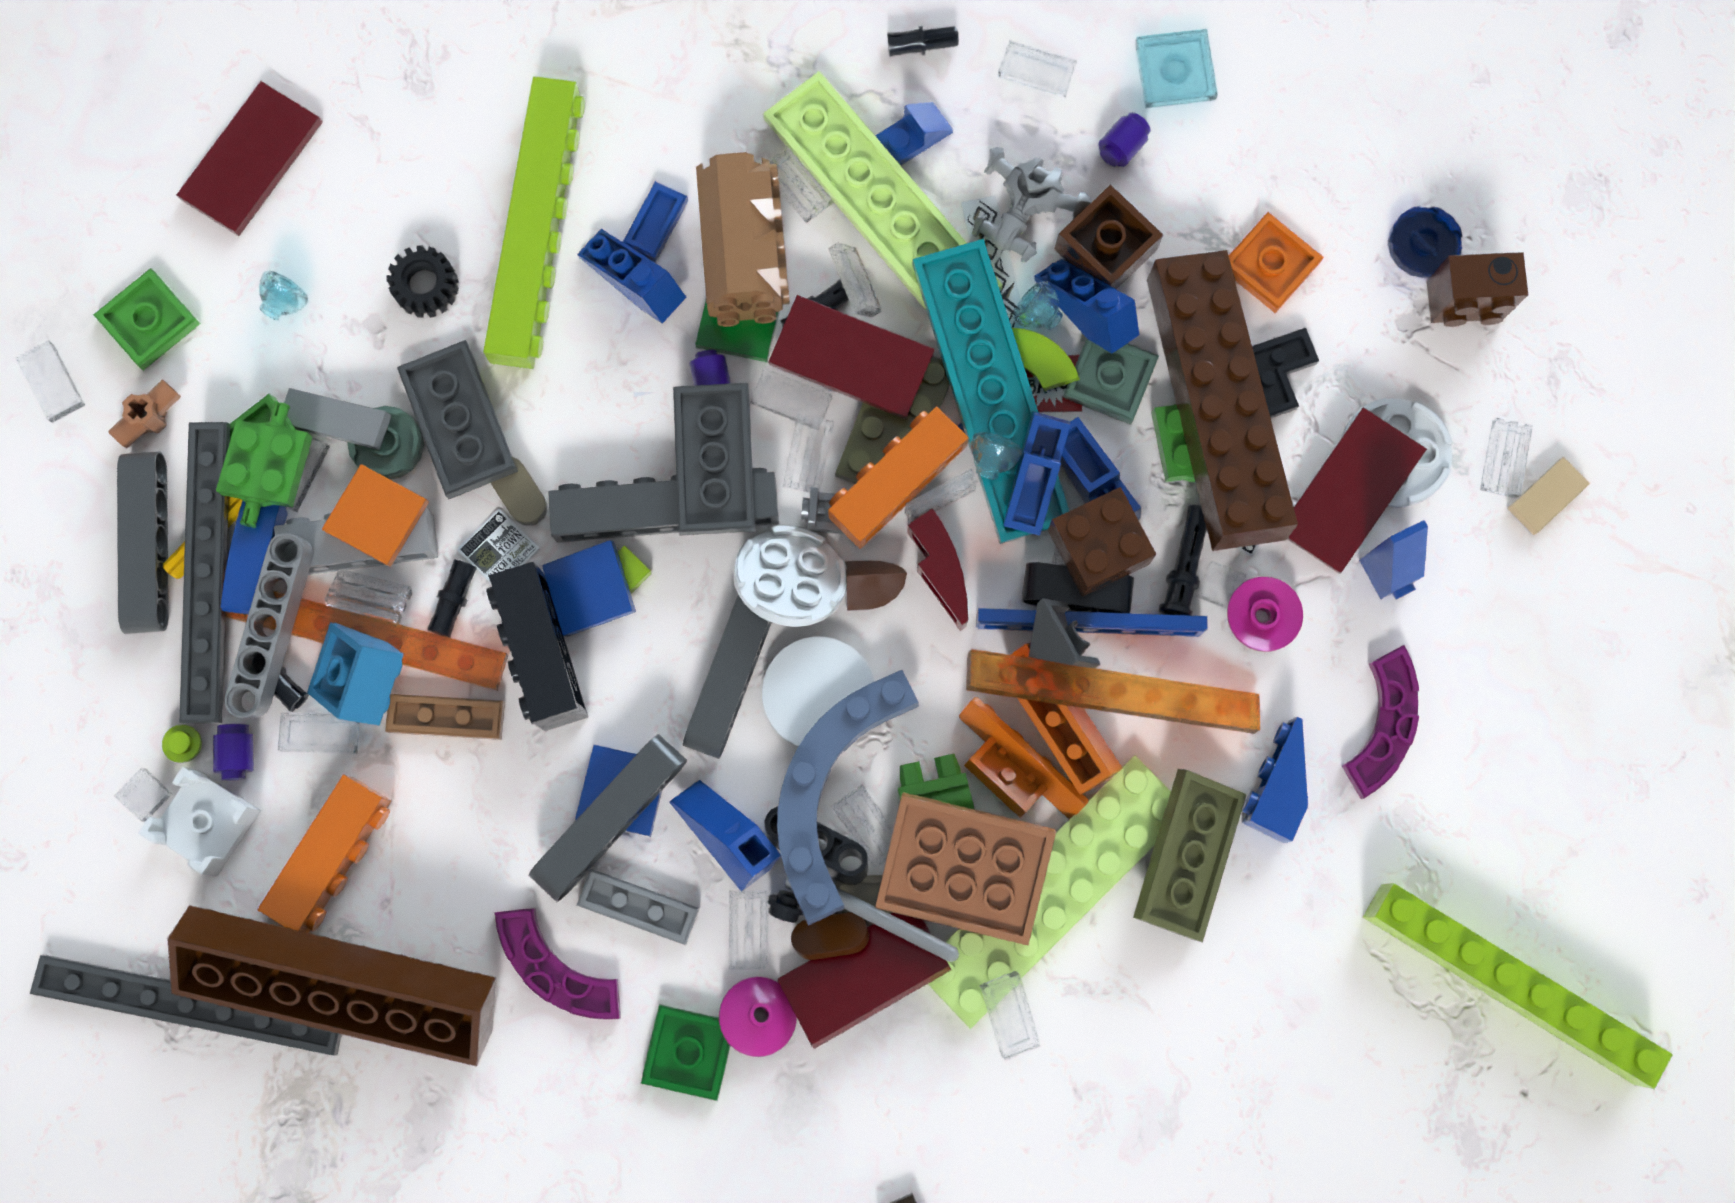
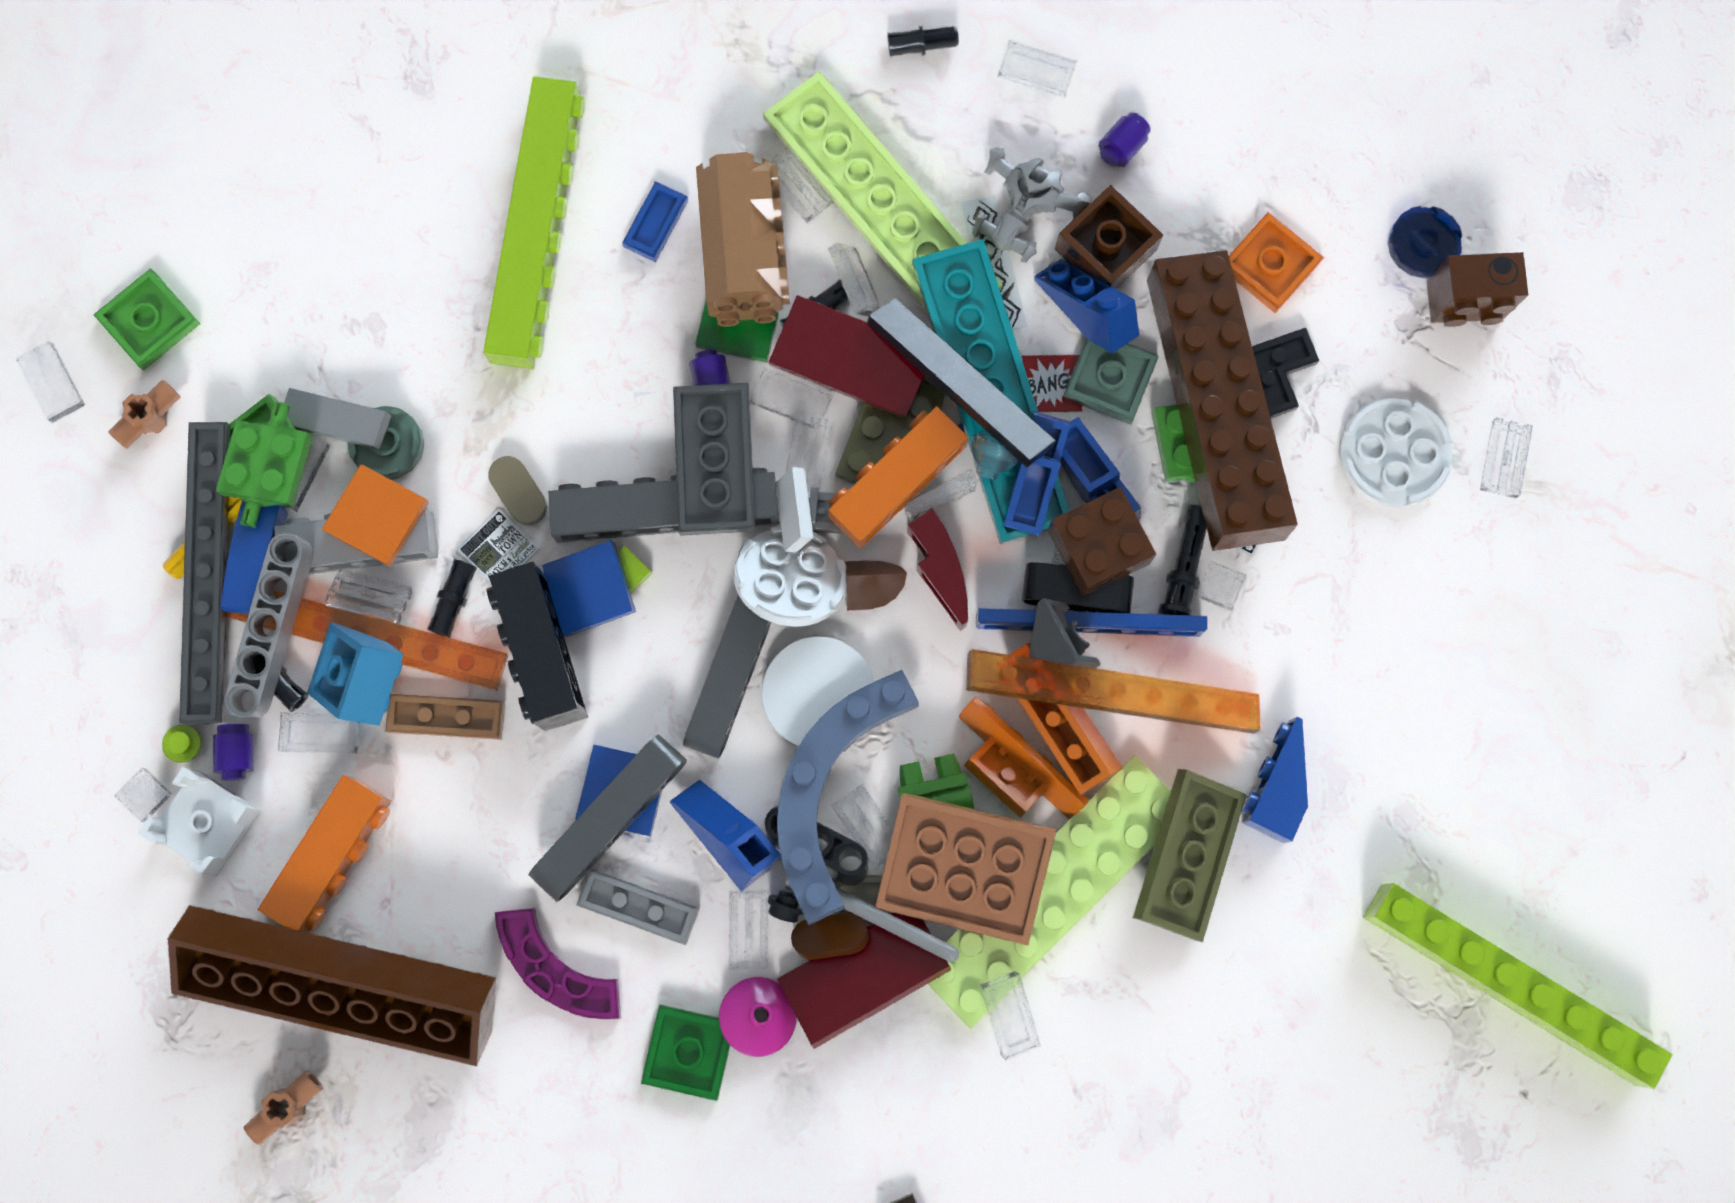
(142, 542): dark grey beam -> none
(152, 999): dark grey tile -> none
(249, 158): dark red tile -> none
(270, 1119): none -> nougat axle
(280, 295): clear light blue brick -> none
(413, 263): black tyre -> none
(457, 419): dark grey tile -> none
(633, 275): blue slope -> none
(794, 510): none -> white tile
(916, 132): blue slope -> none
(961, 382): none -> tile
(1038, 308): clear light blue brick -> none
(1045, 359): lime tile -> none
(1176, 68): clear light blue tile -> none
(1279, 603): dark pink dish -> none
(1353, 489): dark red tile -> none
(1394, 725): magenta tile -> none
(1398, 561): blue slope -> none
(1548, 496): tan tile -> none

